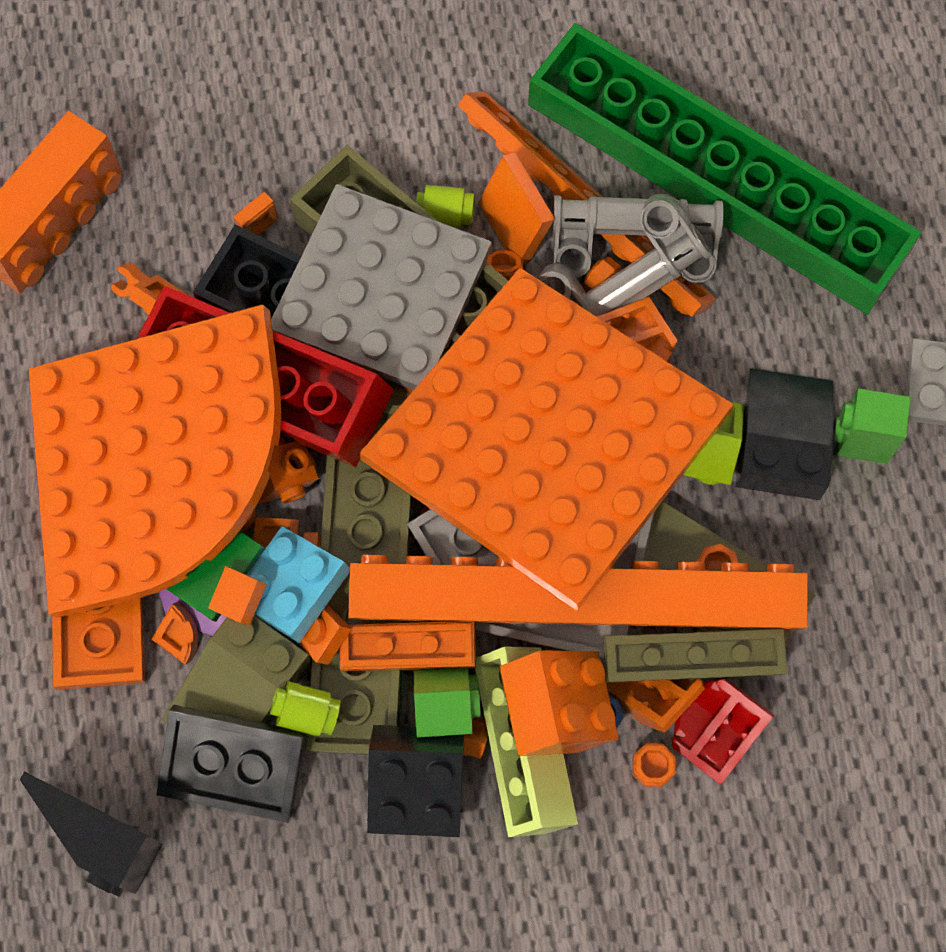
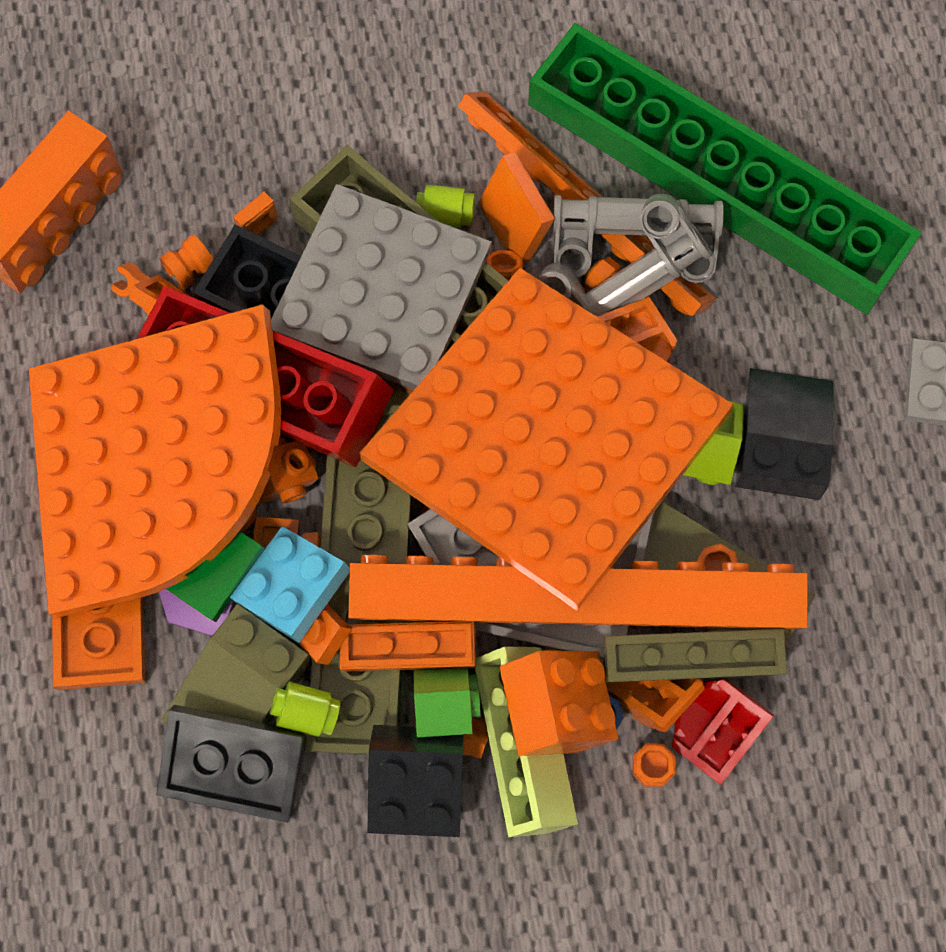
(96, 842): black slope -> none
(178, 633): orange tile -> none
(188, 262): none -> orange wheel
(237, 596): orange tile -> none
(871, 426): bright green brick -> none

